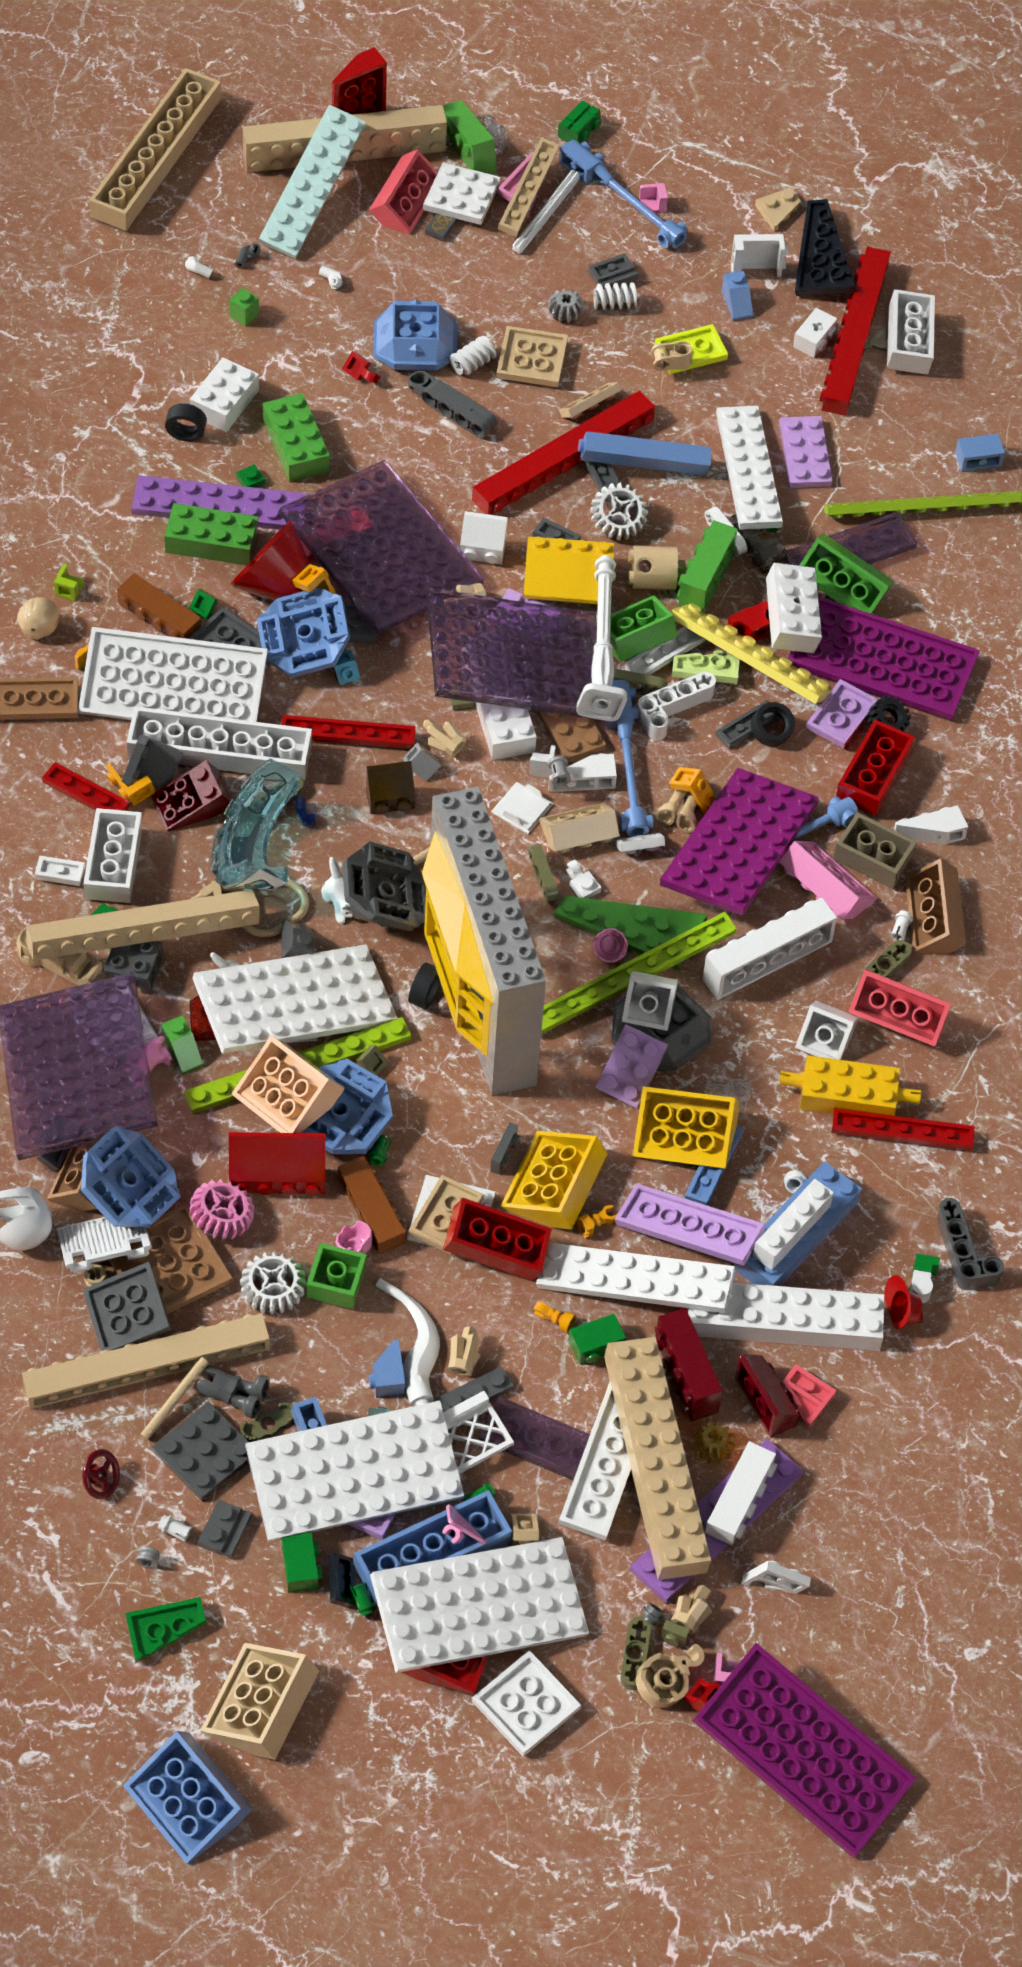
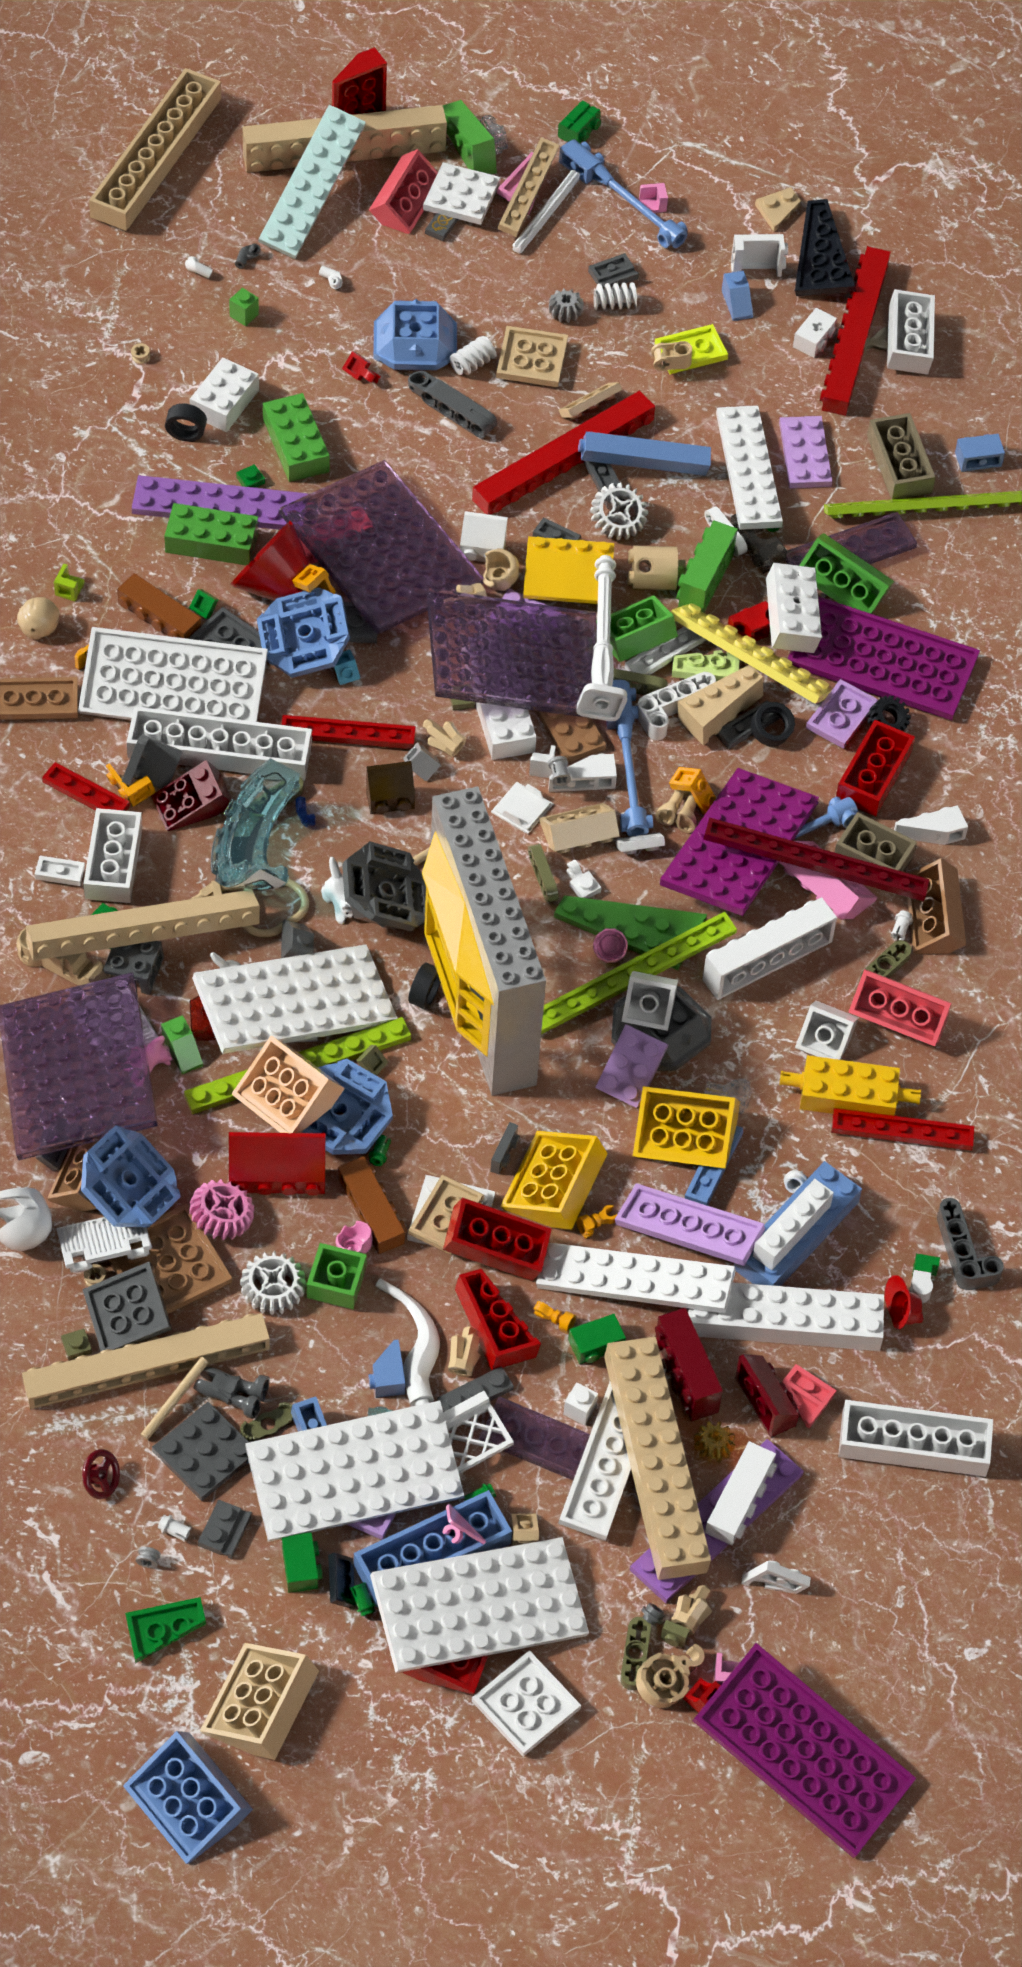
(76, 1344): none -> olive plate
(141, 359): none -> tan bush
(501, 569): none -> tan piece
(501, 1333): none -> red wedge
(580, 1404): none -> white brick
(720, 702): none -> tan wedge
(816, 859): none -> dark red plate
(901, 456): none -> dark tan brick
(915, 1438): none -> white brick

